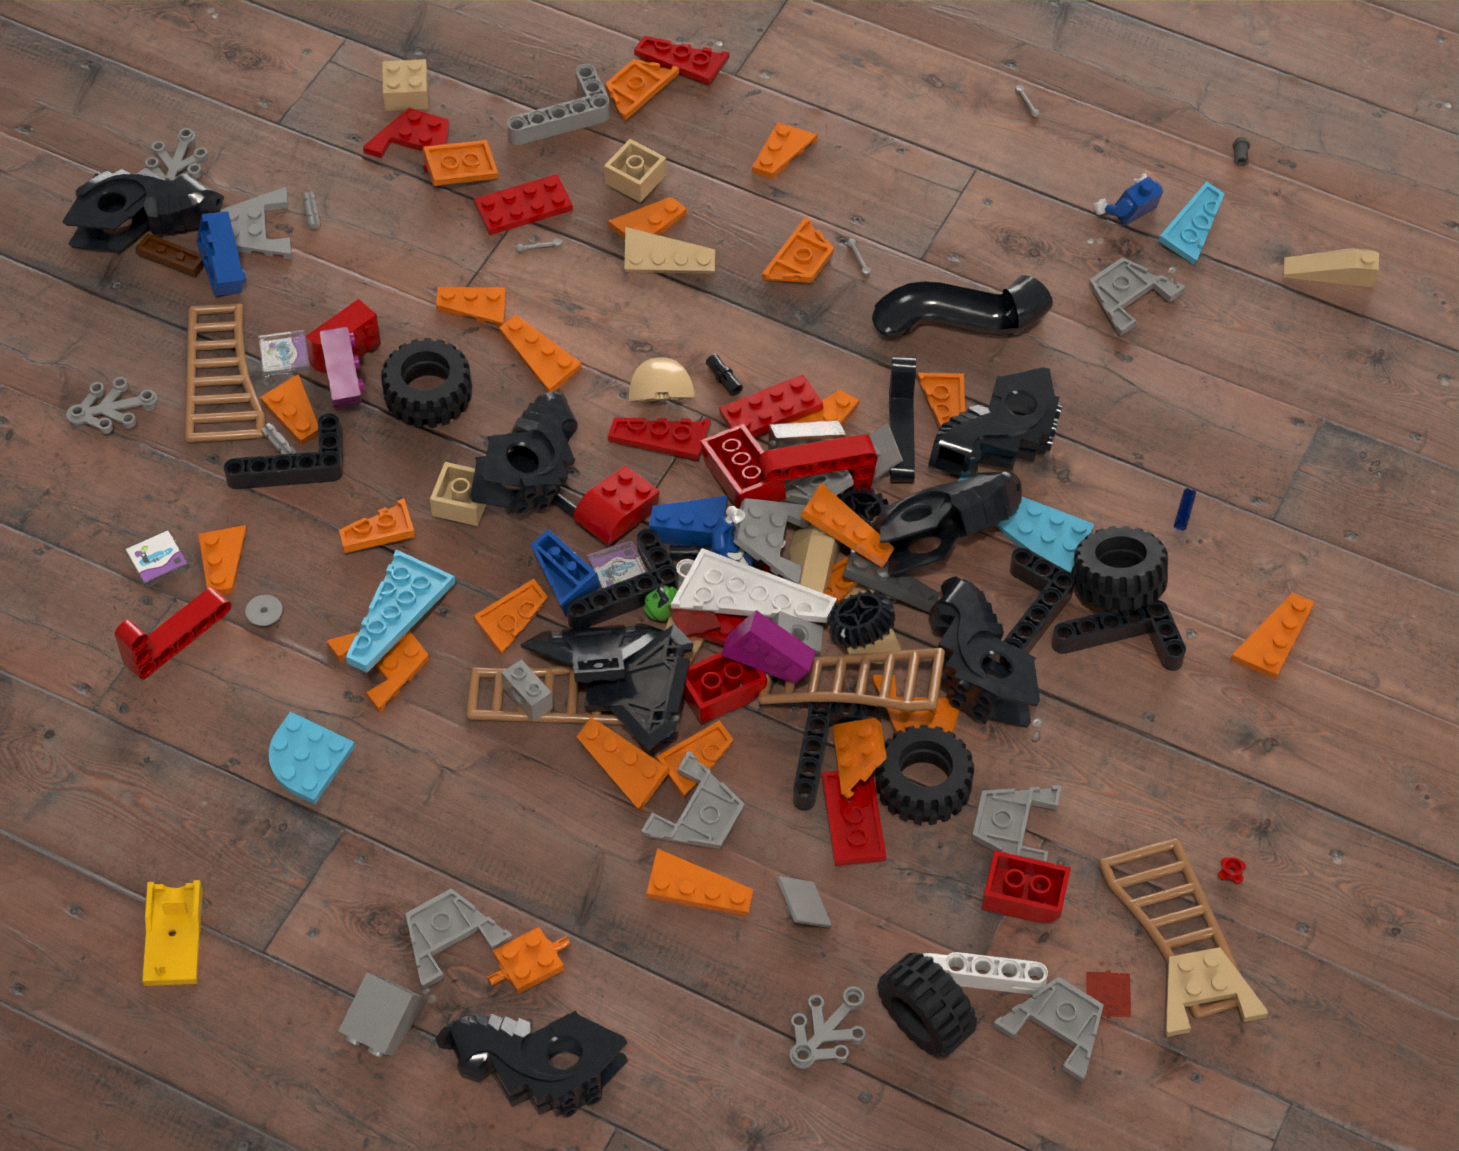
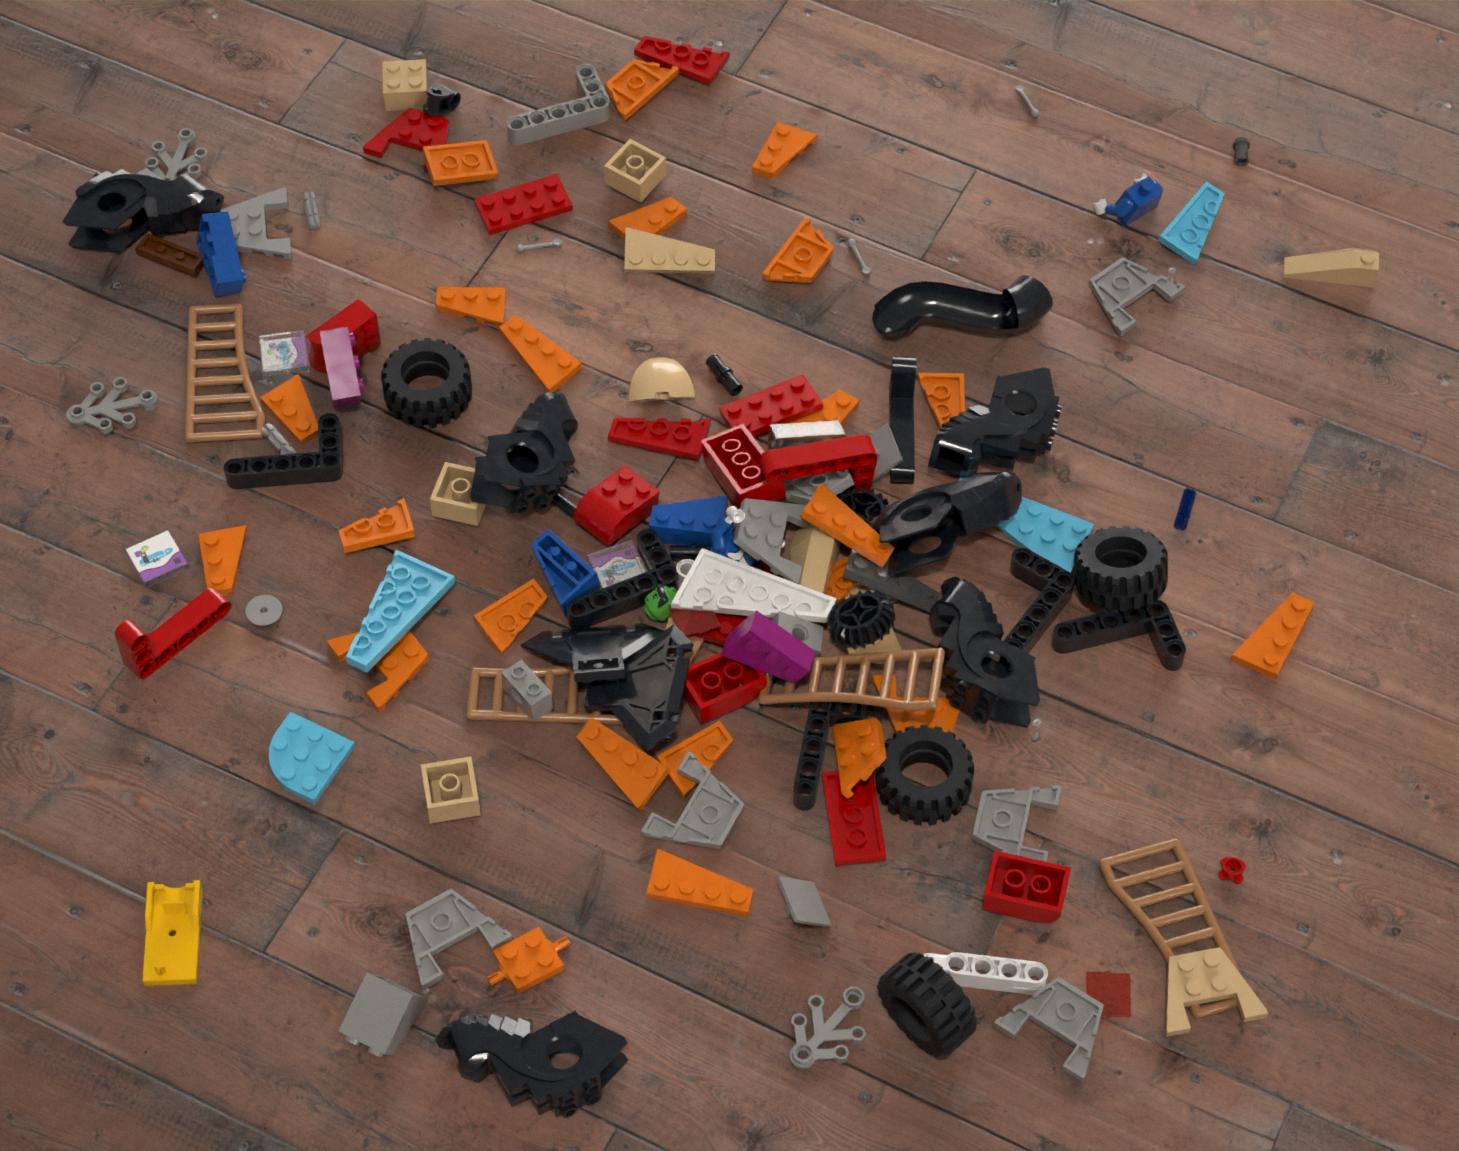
(441, 100): none -> black piece
(450, 790): none -> tan brick

